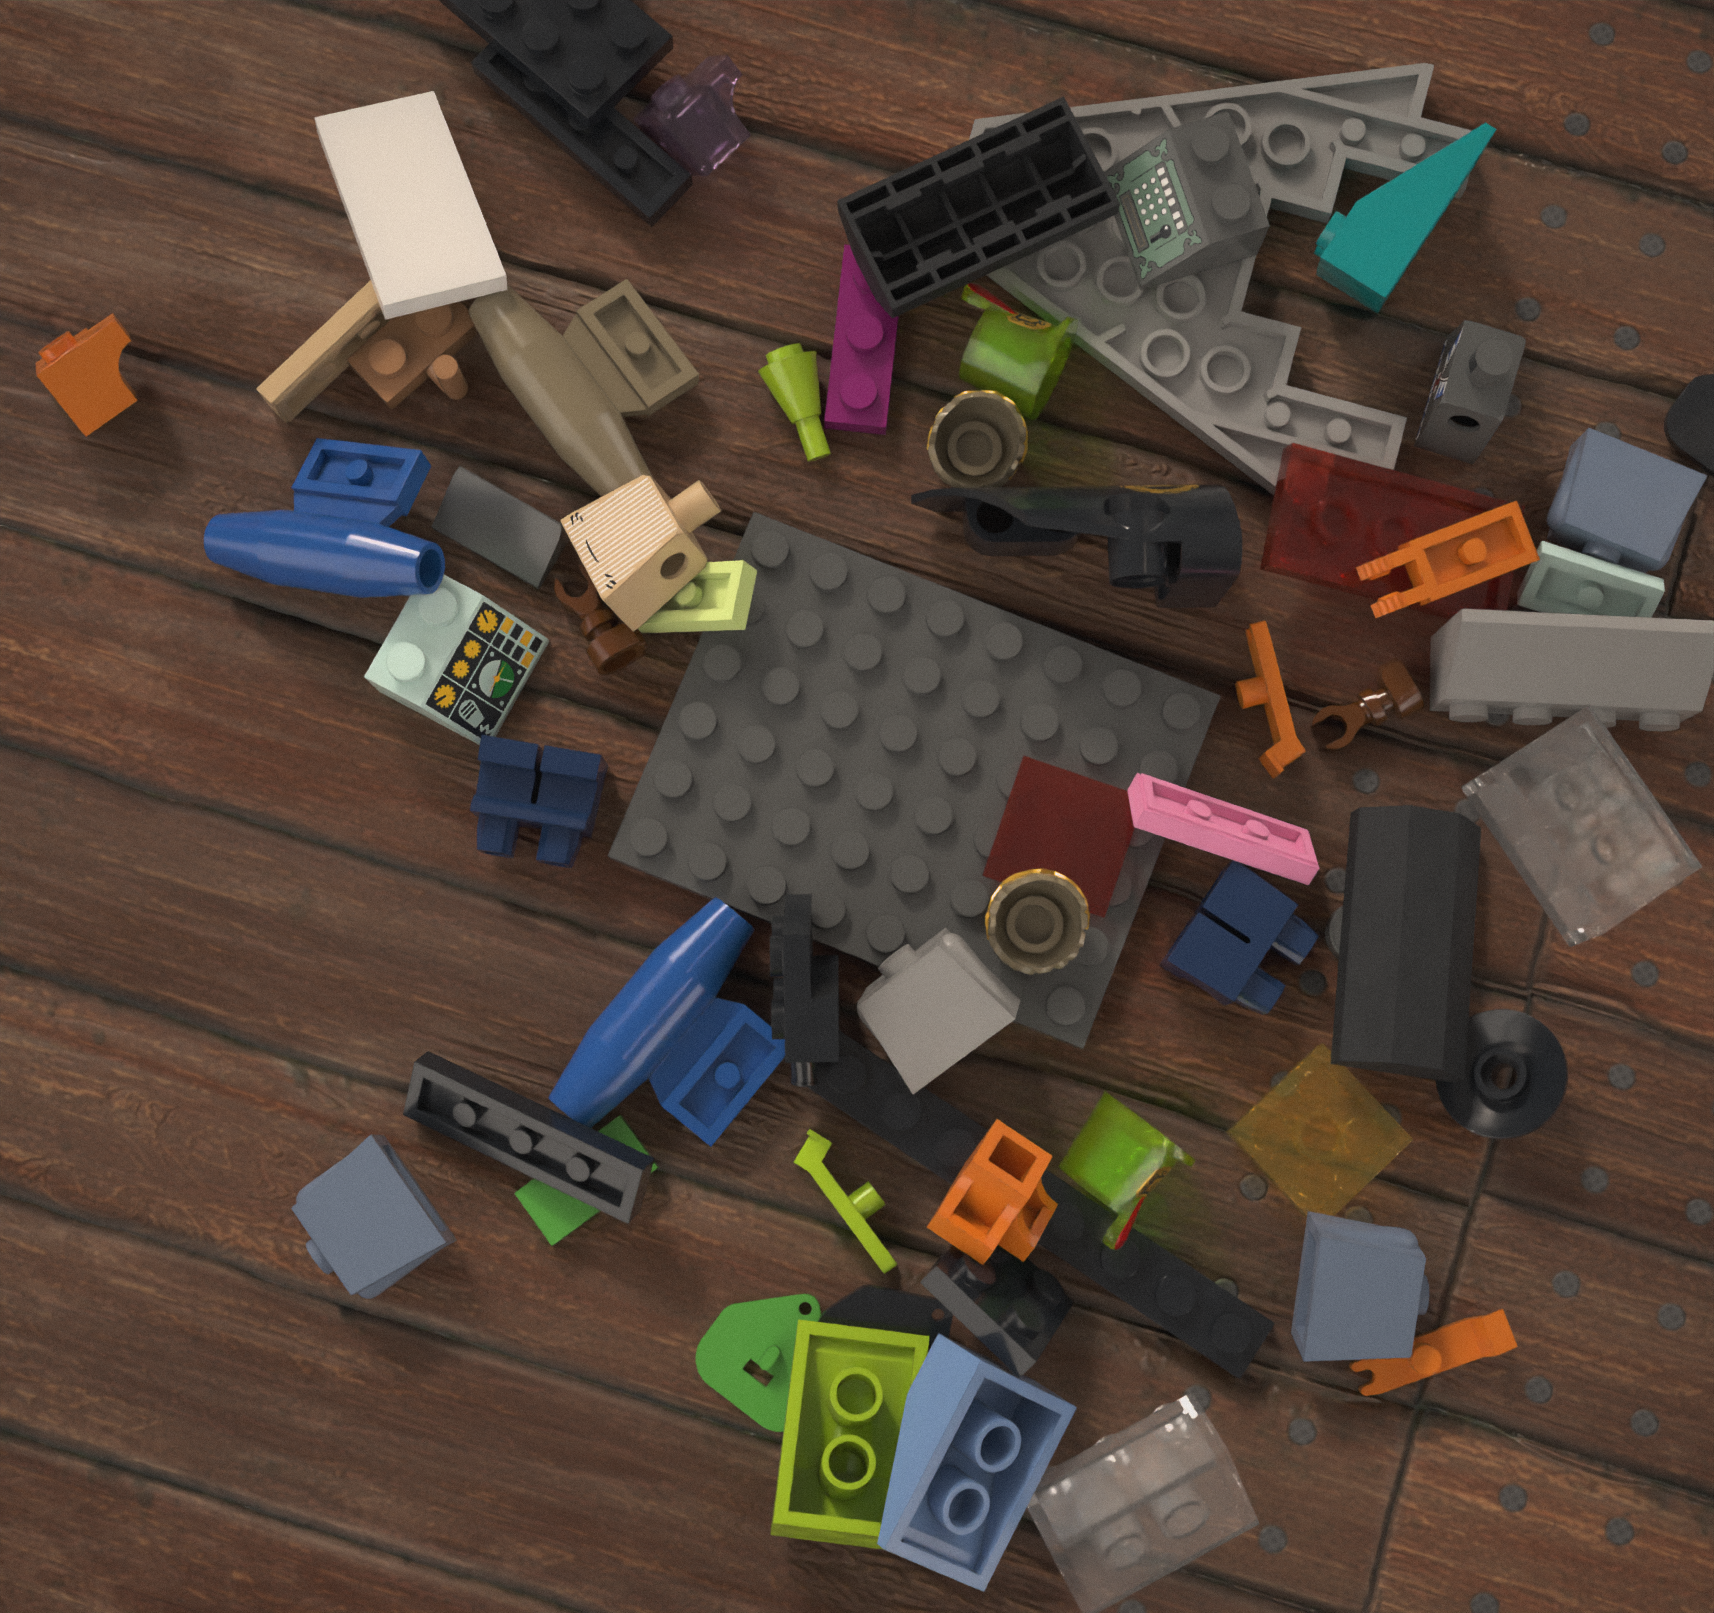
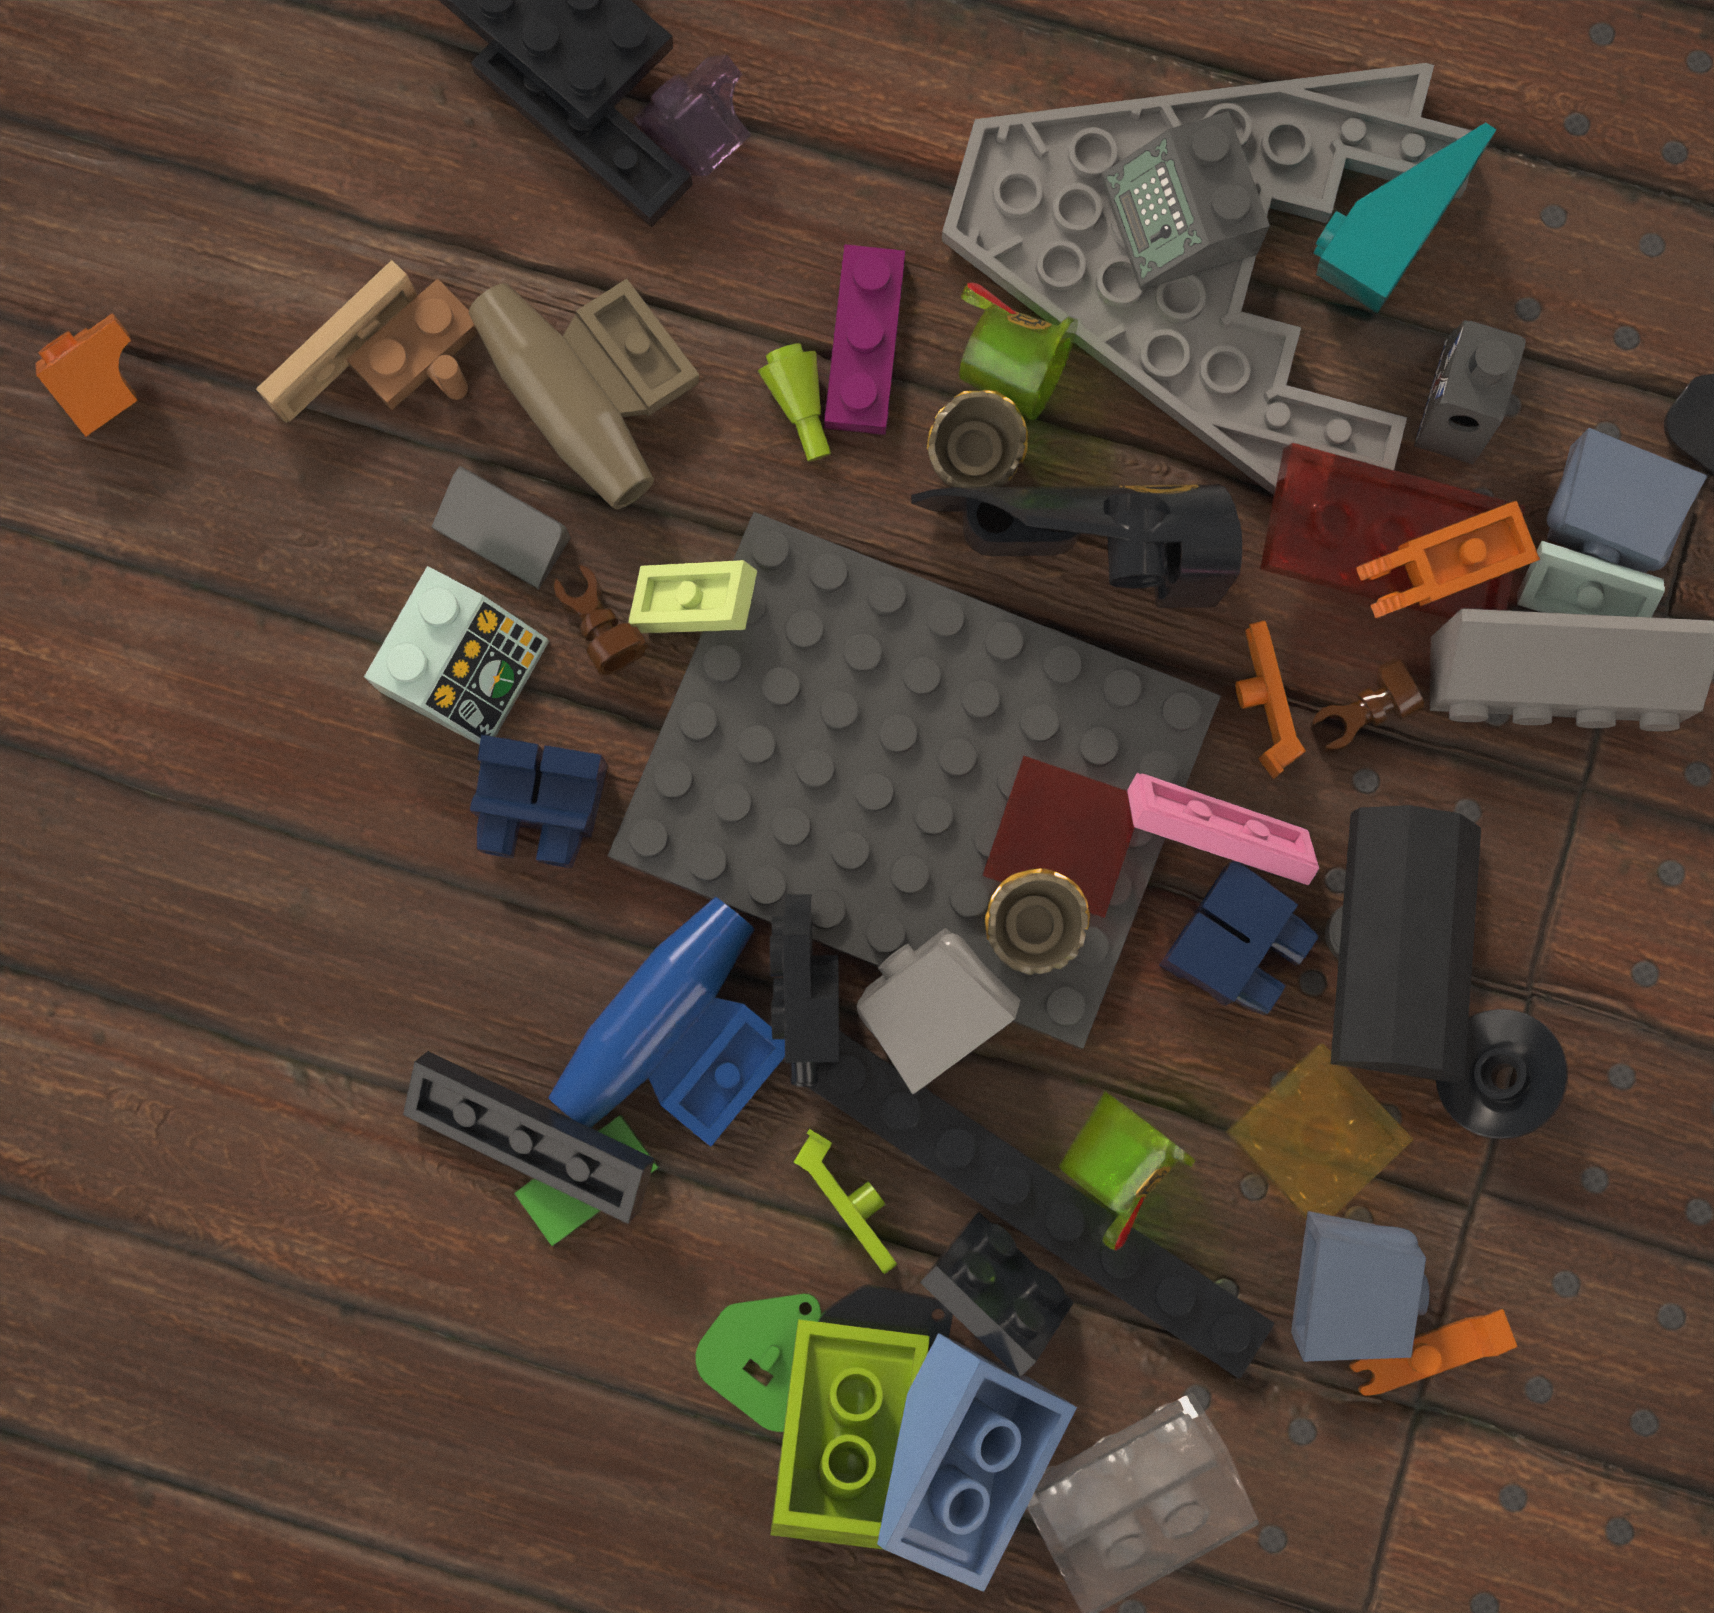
(338, 528): blue plate -> none
(370, 1219): sand blue torso -> none
(410, 205): white tile -> none
(641, 544): tan torso -> none
(976, 208): black piece -> none
(997, 1198): orange brick -> none
(1581, 827): clear slope -> none

